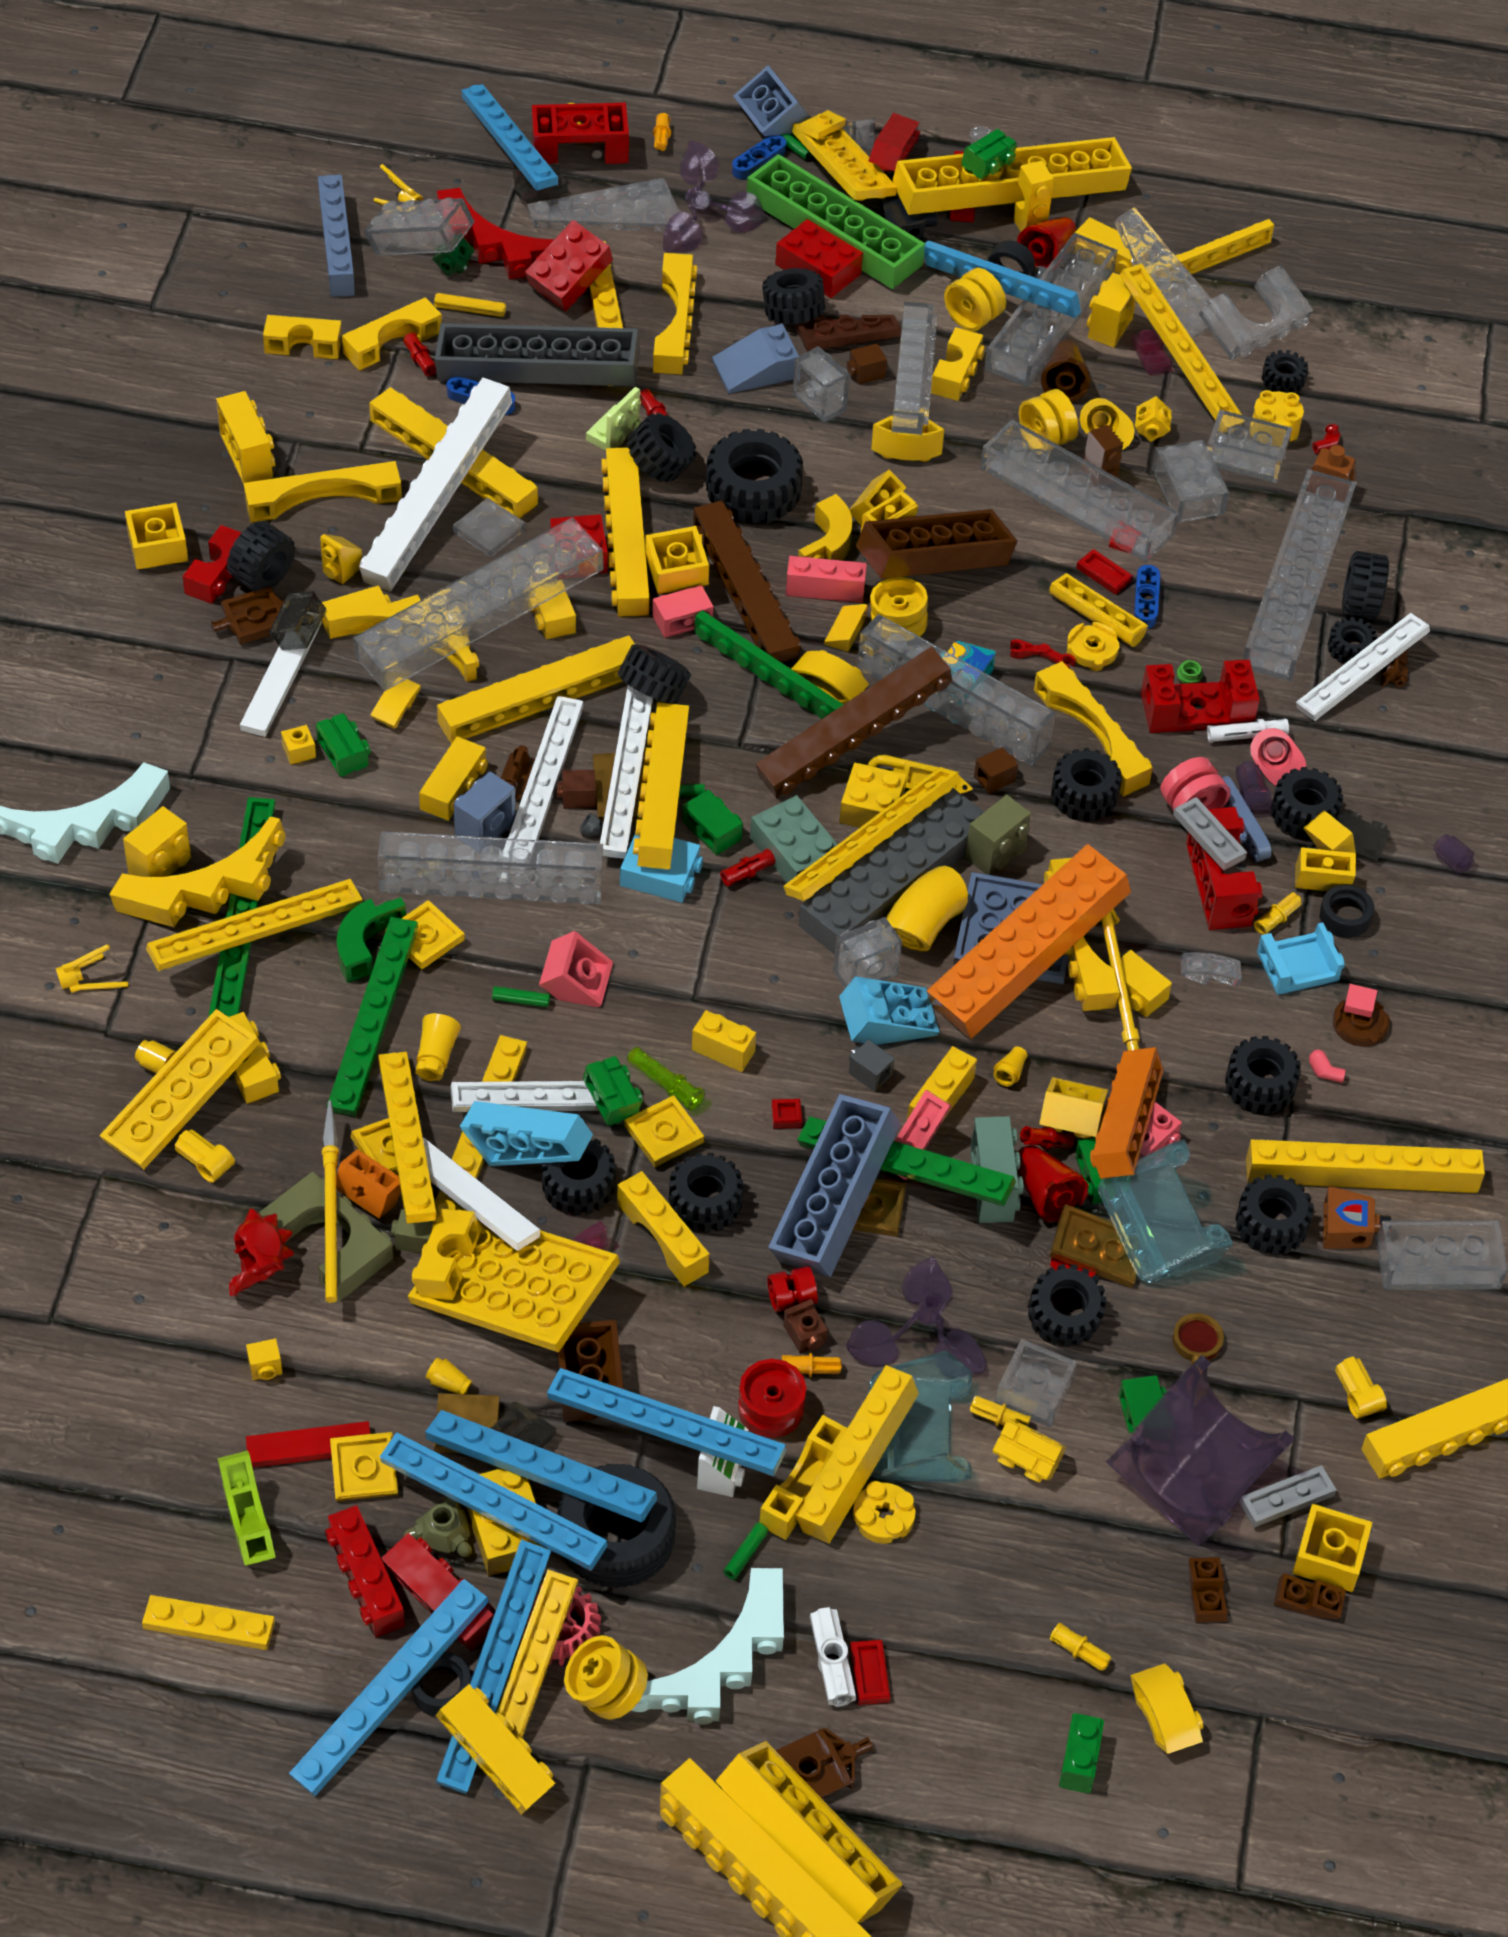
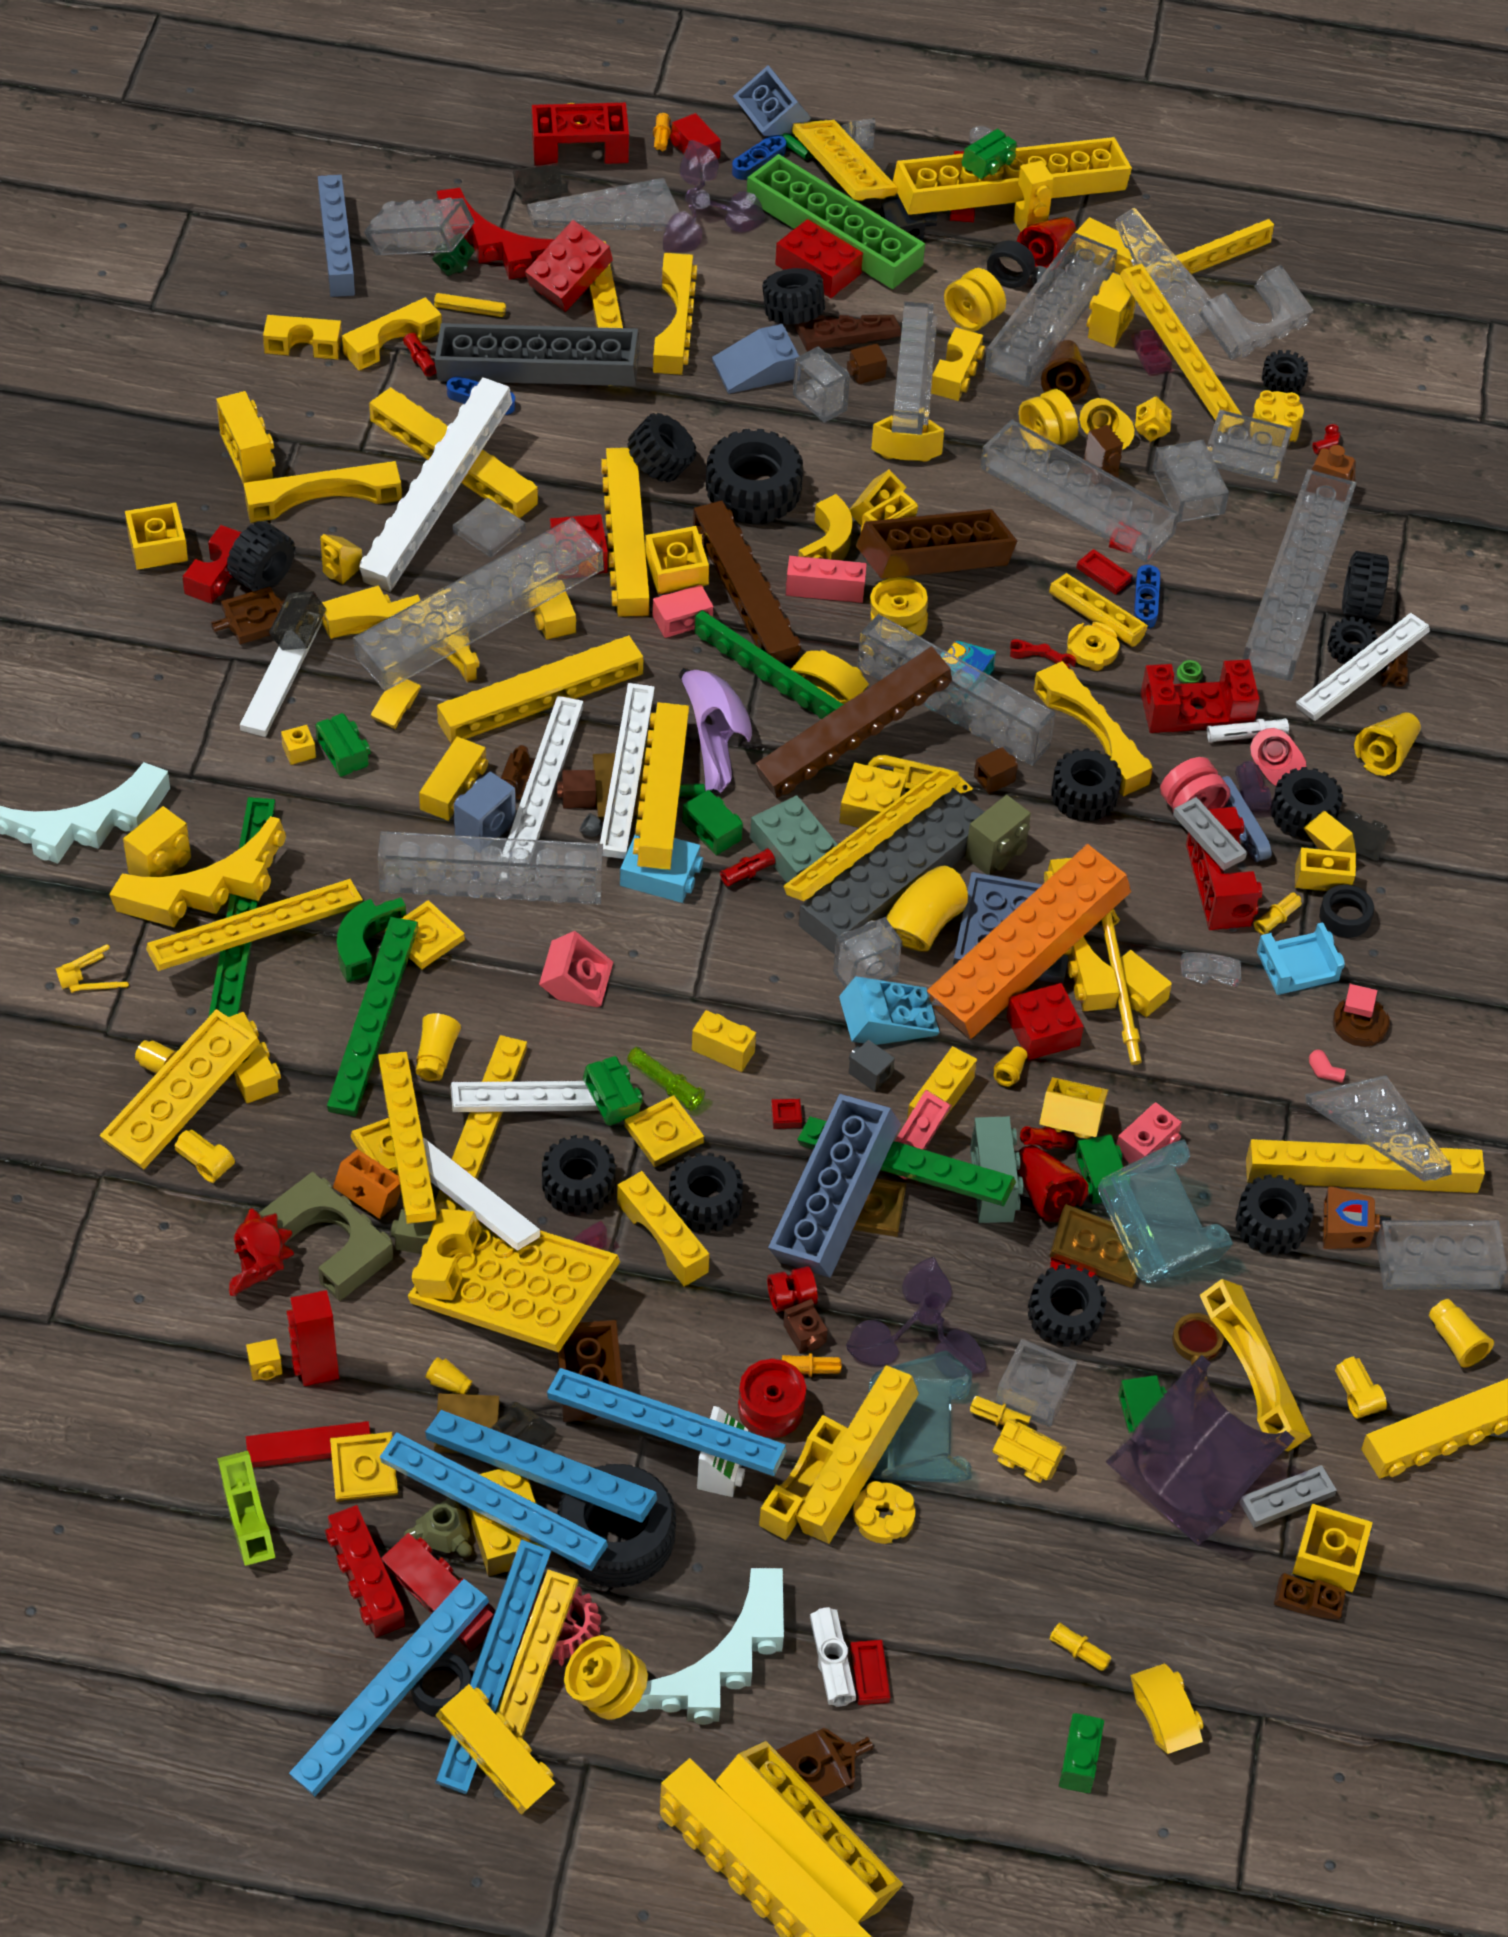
(208, 1622): yellow plate -> none
(312, 1338): none -> red brick
(330, 1163): yellow piece -> none
(406, 193): yellow plant -> none
(509, 137): dark azure plate -> none
(521, 996): green piece -> none
(524, 1134): medium azure wedge -> none
(617, 422): yellowish green bracket -> none
(651, 404): red pin -> none
(654, 674): black tyre -> none
(694, 129): none -> red brick
(717, 699): none -> lavender piece
(745, 1551): green piece -> none
(822, 124): yellow plate -> none
(846, 627): yellow slope -> none
(894, 142): red brick -> none
(1012, 282): dark azure plate -> none
(1044, 1021): none -> red brick
(1127, 1113): orange brick -> none
(1207, 1589): reddish brown slope -> none
(1236, 1320): none -> yellow arch
(1259, 1092): black tyre -> none
(1385, 1122): none -> clear wing
(1387, 743): none -> yellow cone
(1454, 853): clear purple brick -> none
(1460, 1333): none -> yellow plant

